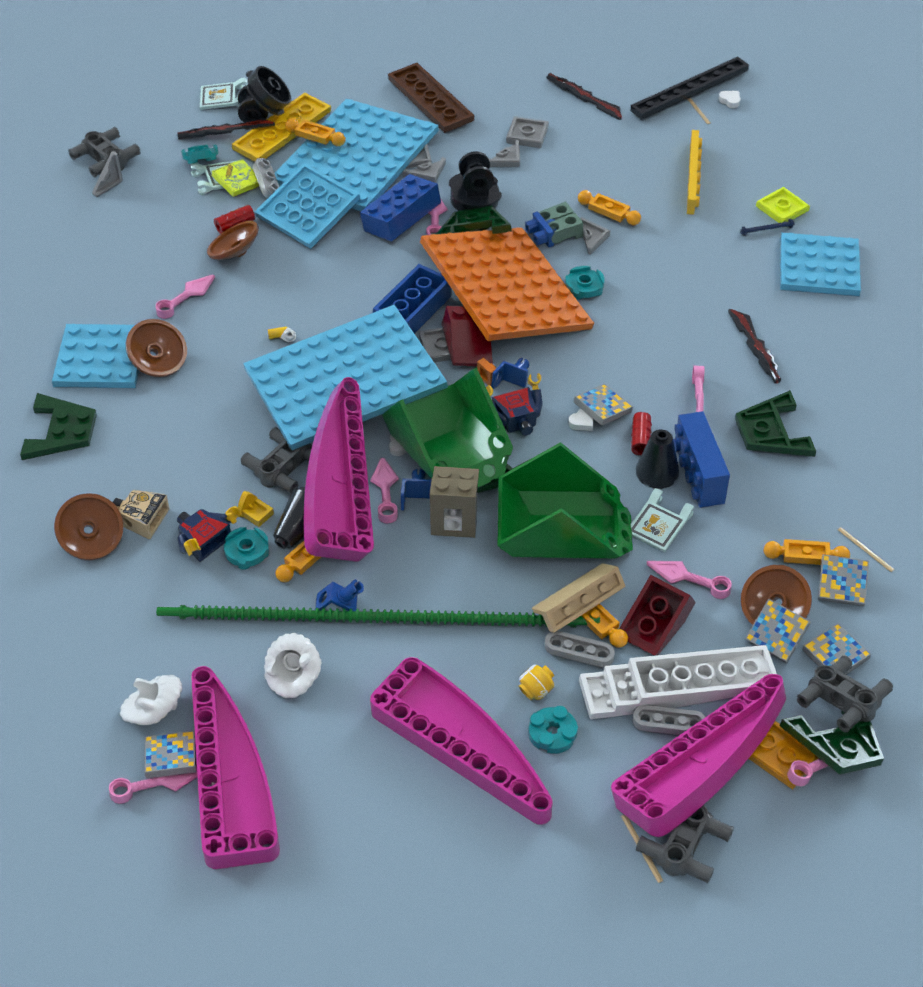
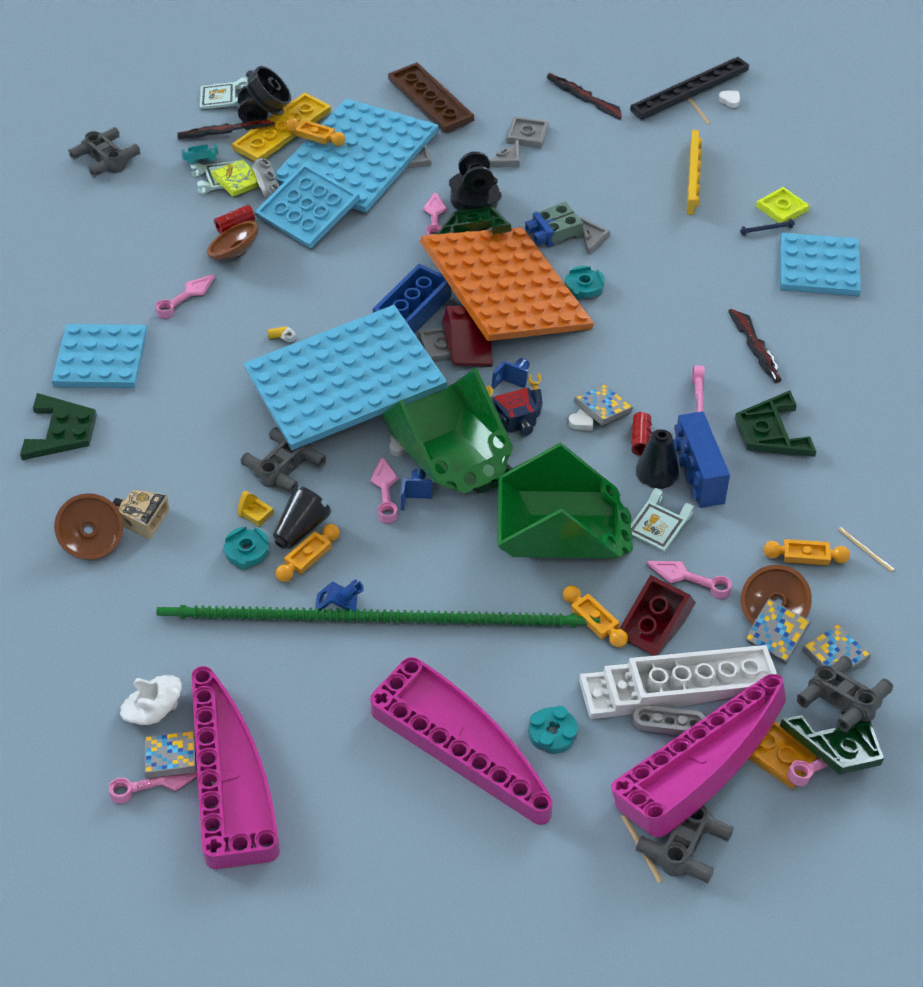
(110, 175): light grey tile -> none
(163, 340): dark orange dish -> none
(204, 531): torso -> none
(291, 665): white piece -> none
(337, 481): dark pink beam -> none
(400, 207): blue brick -> none
(427, 170): light grey tile -> none
(454, 501): dark tan brick -> none
(485, 370): orange plate -> none
(536, 682): yellow head -> none
(570, 644): light grey plate -> none
(580, 596): tan panel -> none
(609, 207): light orange plate -> none
(843, 580): tile -> none

